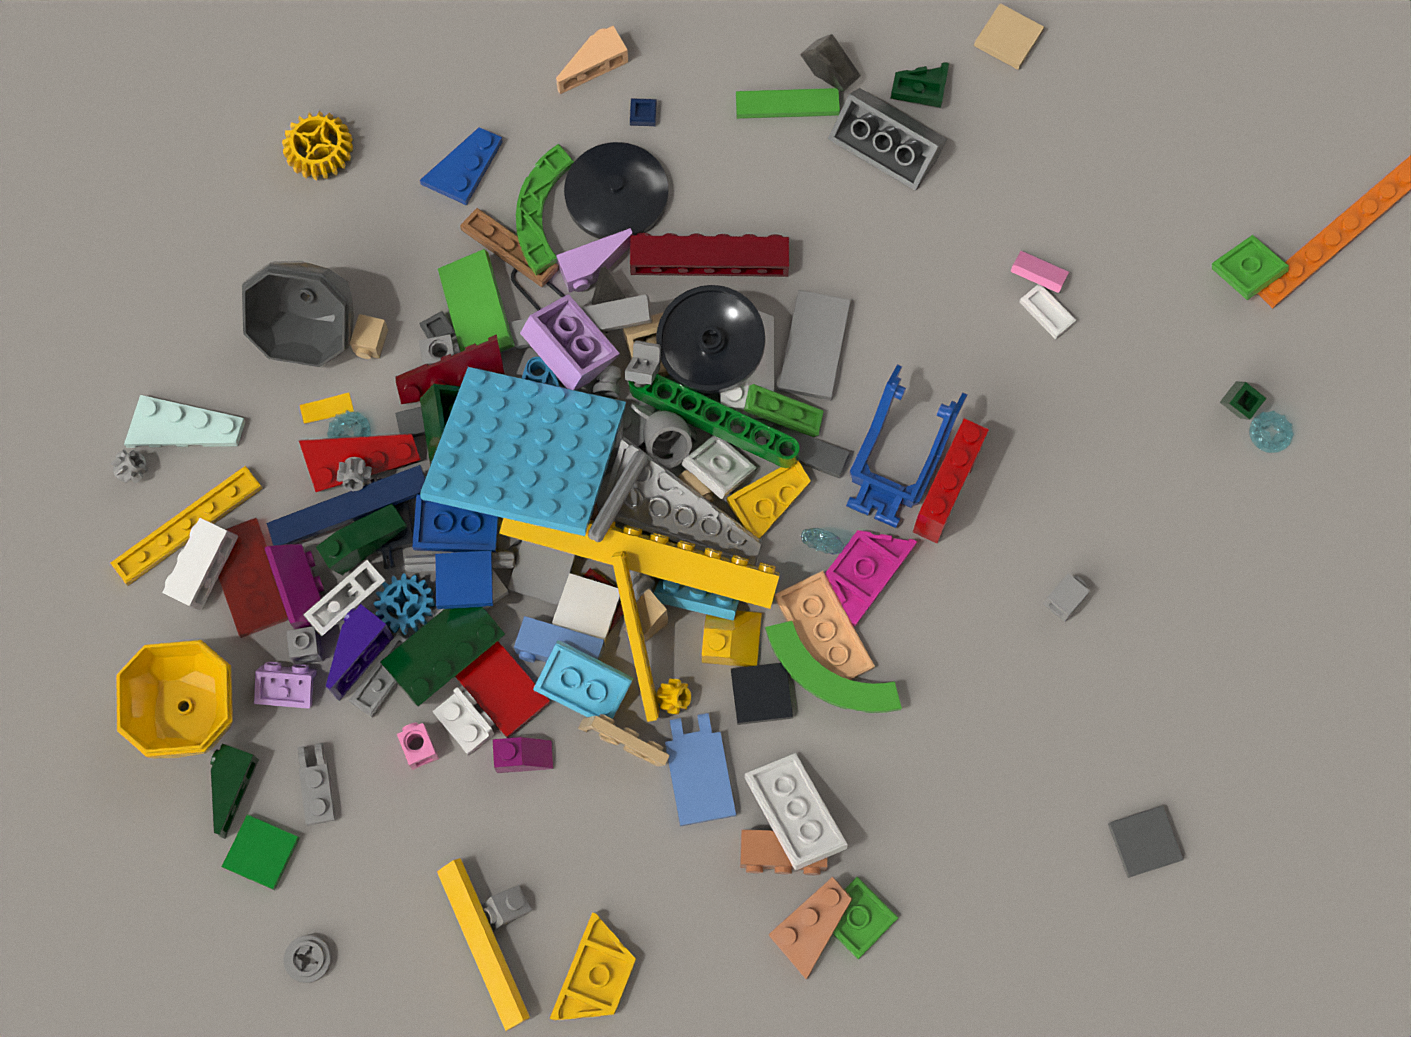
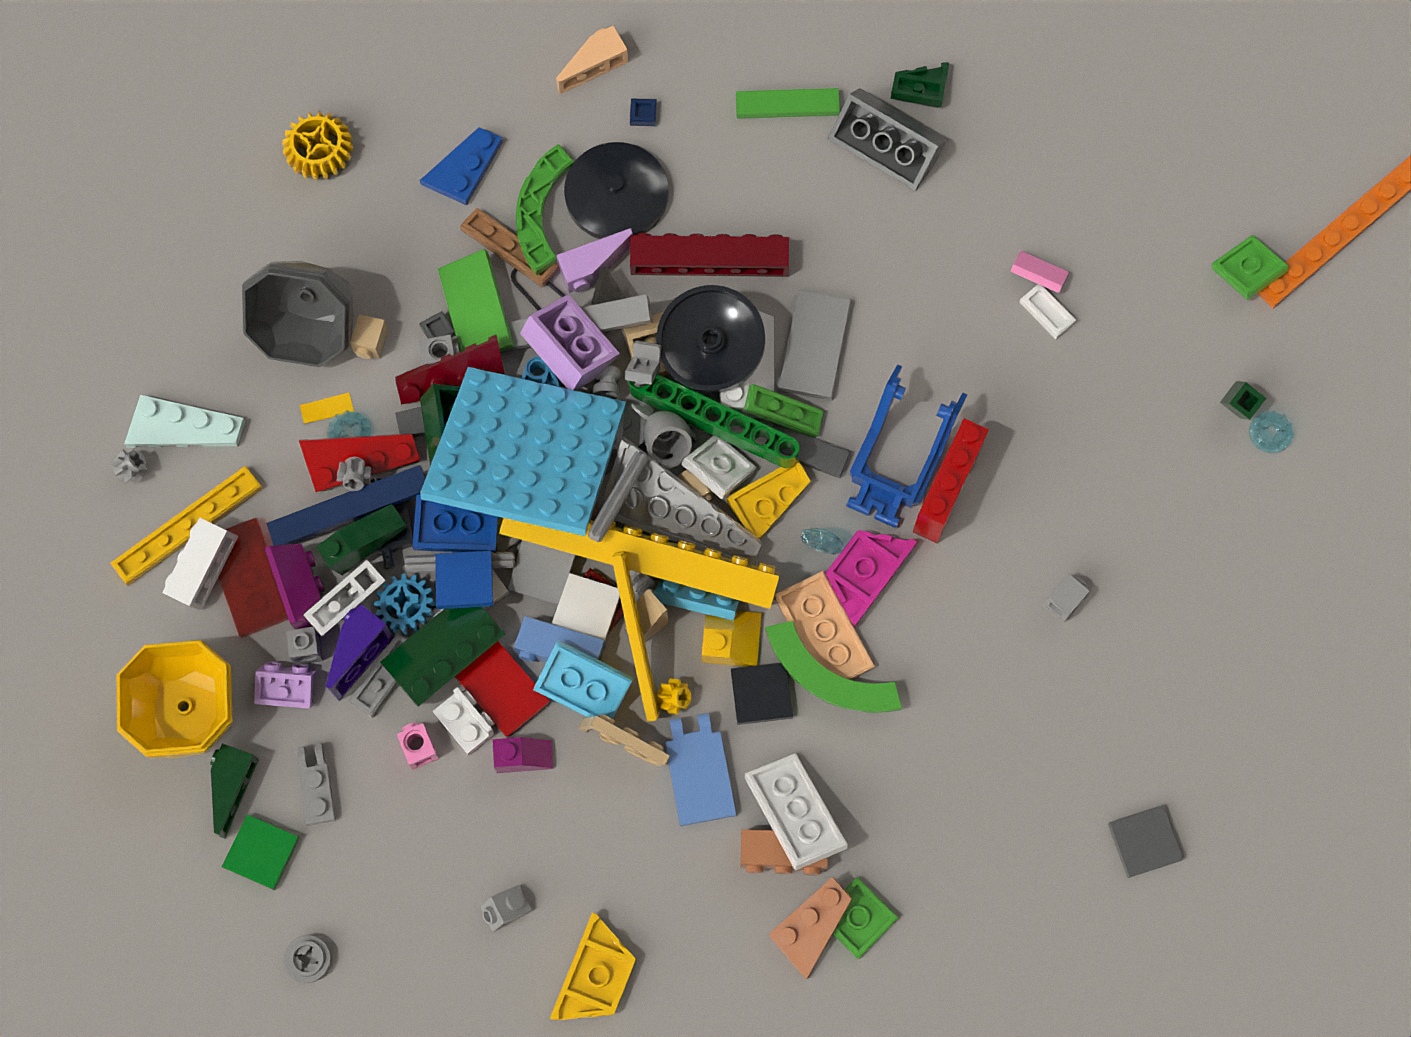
(483, 944): yellow tile -> none
(830, 63): clear smoke slope -> none
(1009, 36): tan tile -> none

